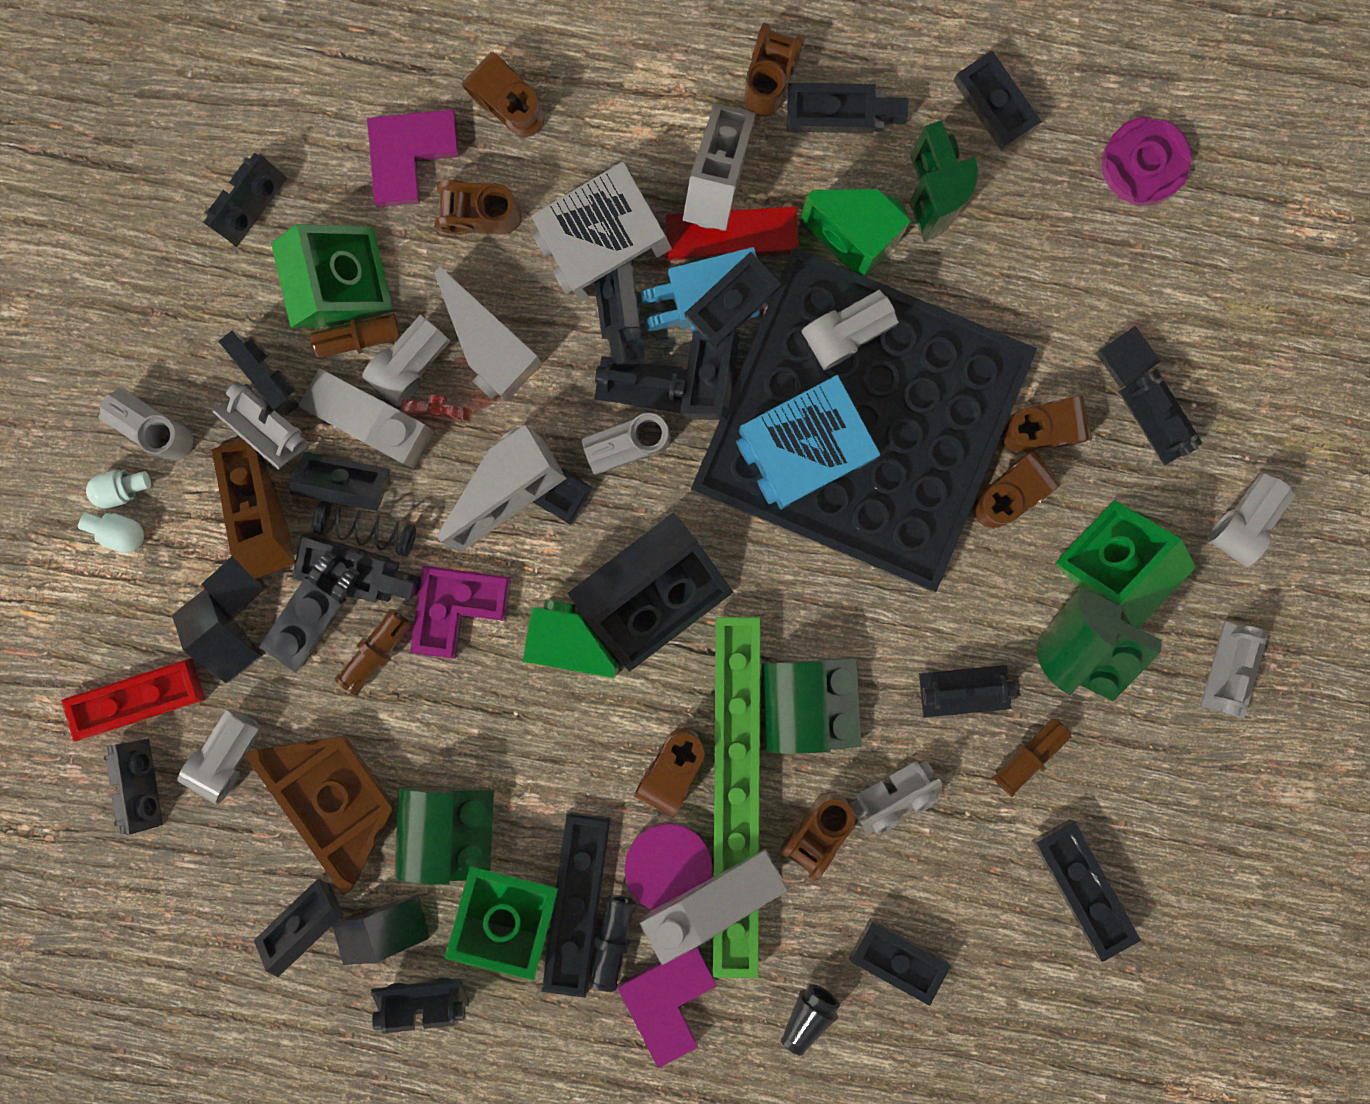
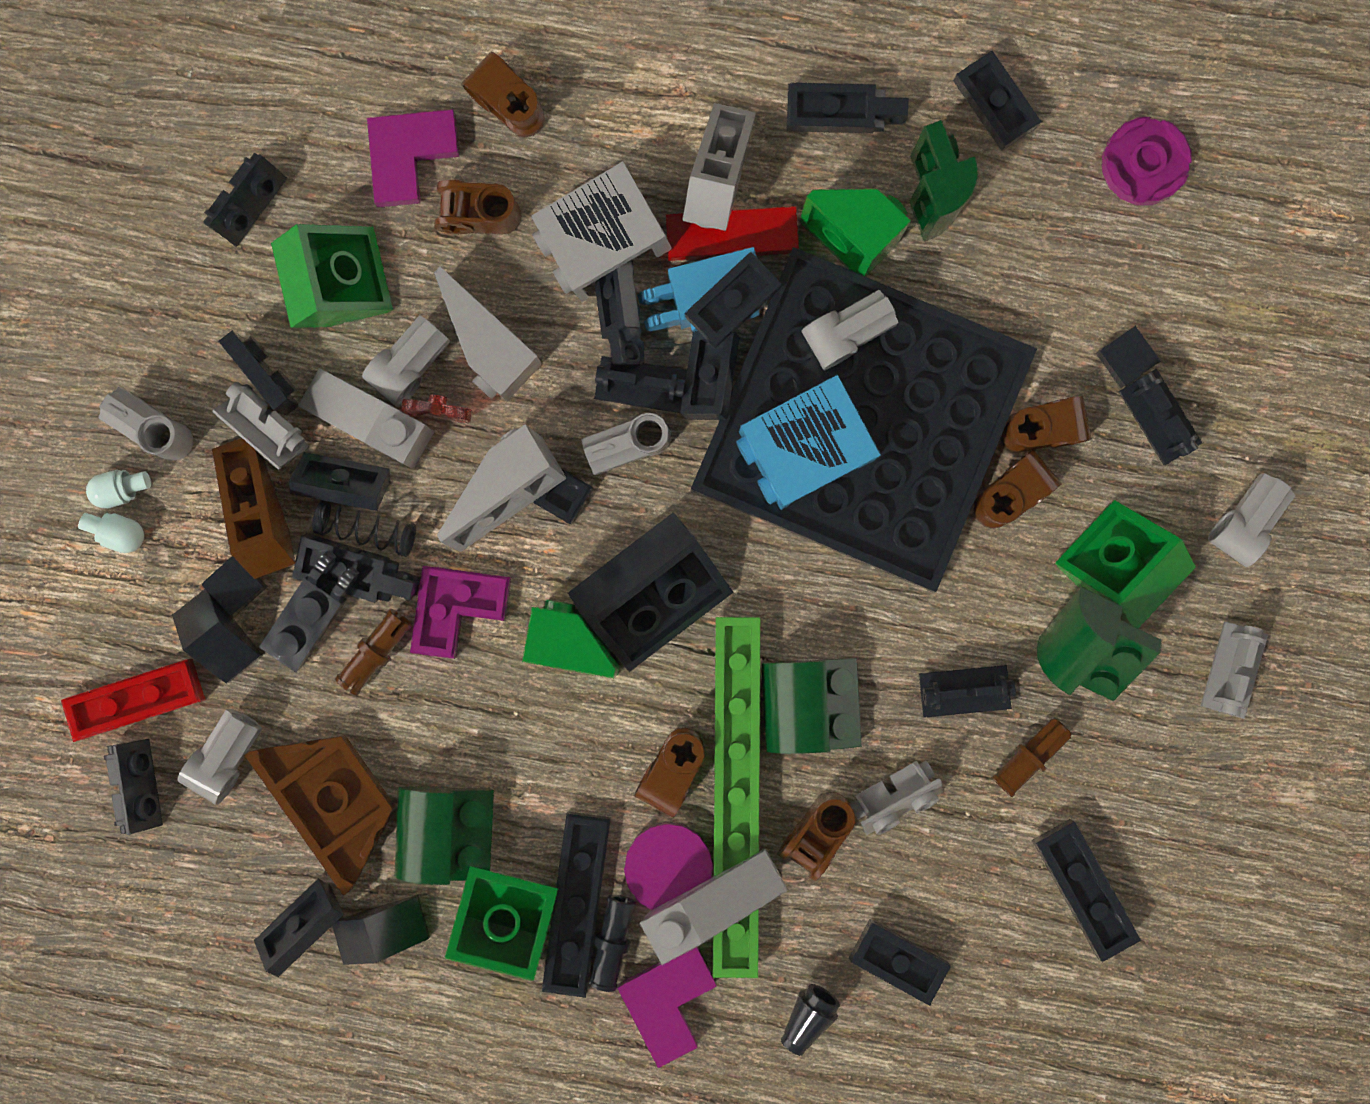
(355, 336): reddish brown axle -> none
(439, 1001): black hinge -> none
(771, 64): reddish brown piece -> none

